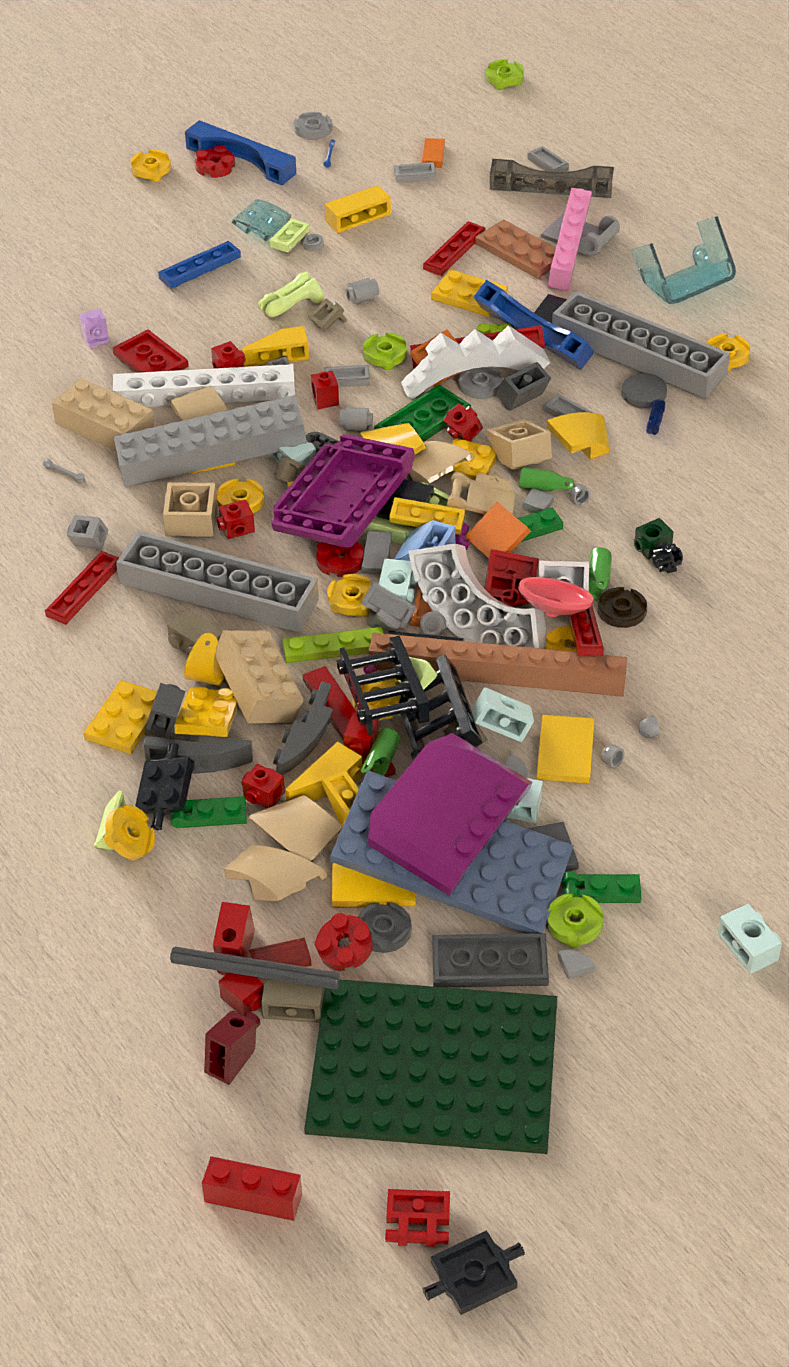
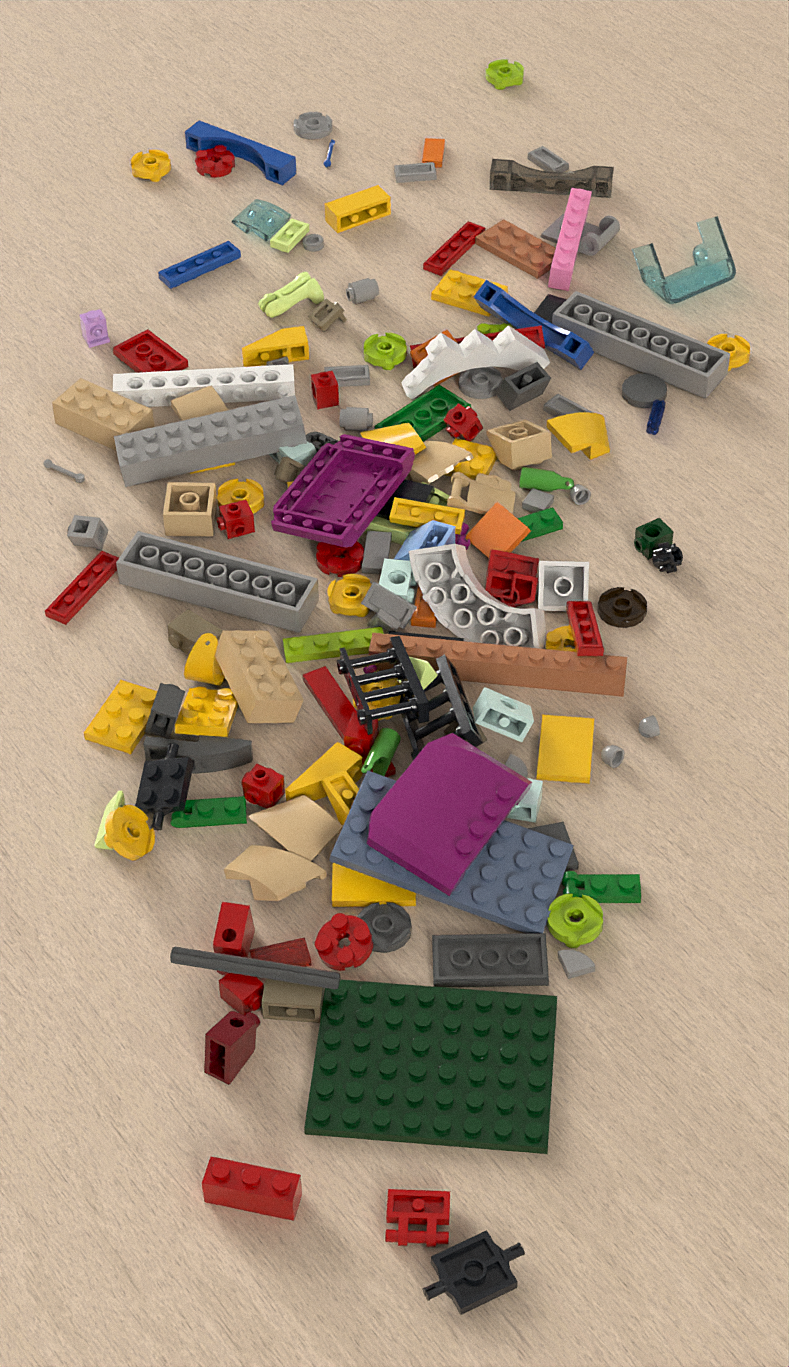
(227, 356): red brick -> none
(306, 733): dark grey slope -> none
(433, 623): light grey tile -> none
(555, 596): coral dish -> none
(599, 571): bright green piece -> none
(749, 938): light aqua brick -> none

